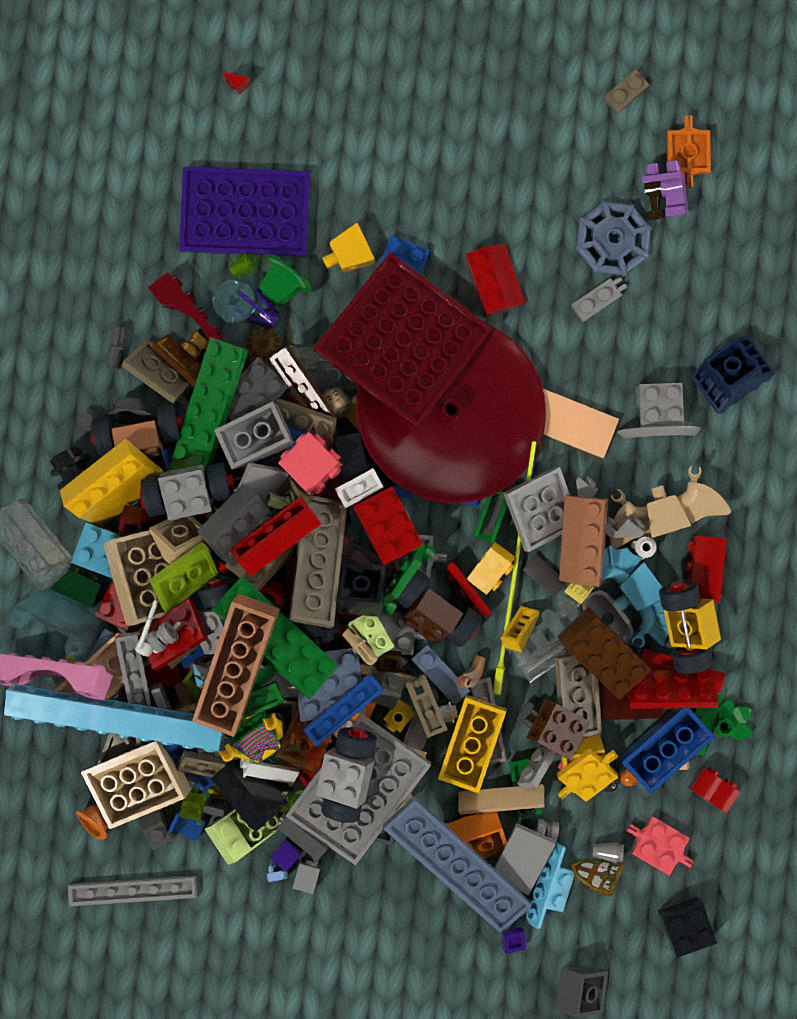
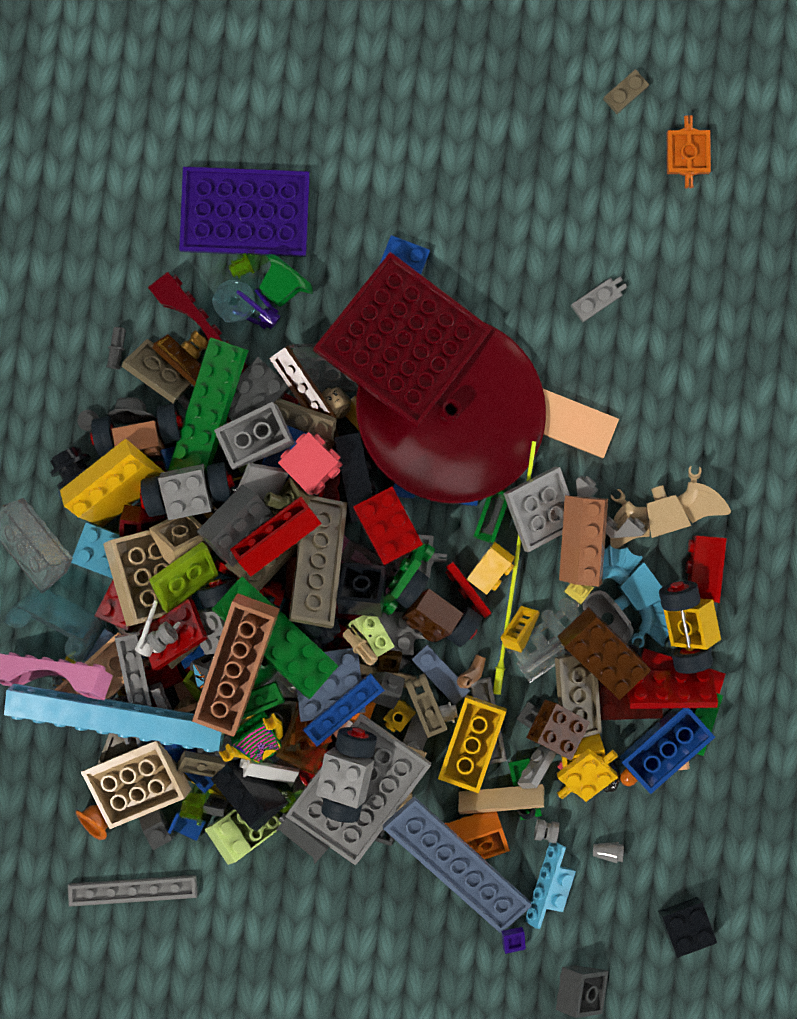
(79, 586): dark green brick -> none
(237, 82): red slope -> none
(266, 337): clear orange gear -> none
(275, 876): light blue tile -> none
(286, 853): dark purple piece -> none
(306, 876): light grey brick -> none
(349, 250): yellow torso -> none
(359, 488): white plate -> none
(494, 279): red slope -> none
(524, 857): light grey tile -> none
(544, 575): dark grey slope -> none
(598, 874): shield -> none
(613, 250): sand blue plate -> none
(637, 546): white brick -> none
(660, 412): light grey piece -> none
(660, 845): coral plate -> none
(666, 185): medium lavender hips -> none
(713, 789): red brick -> none
(732, 373): dark blue slope -> none
(735, 719): green plate -> none

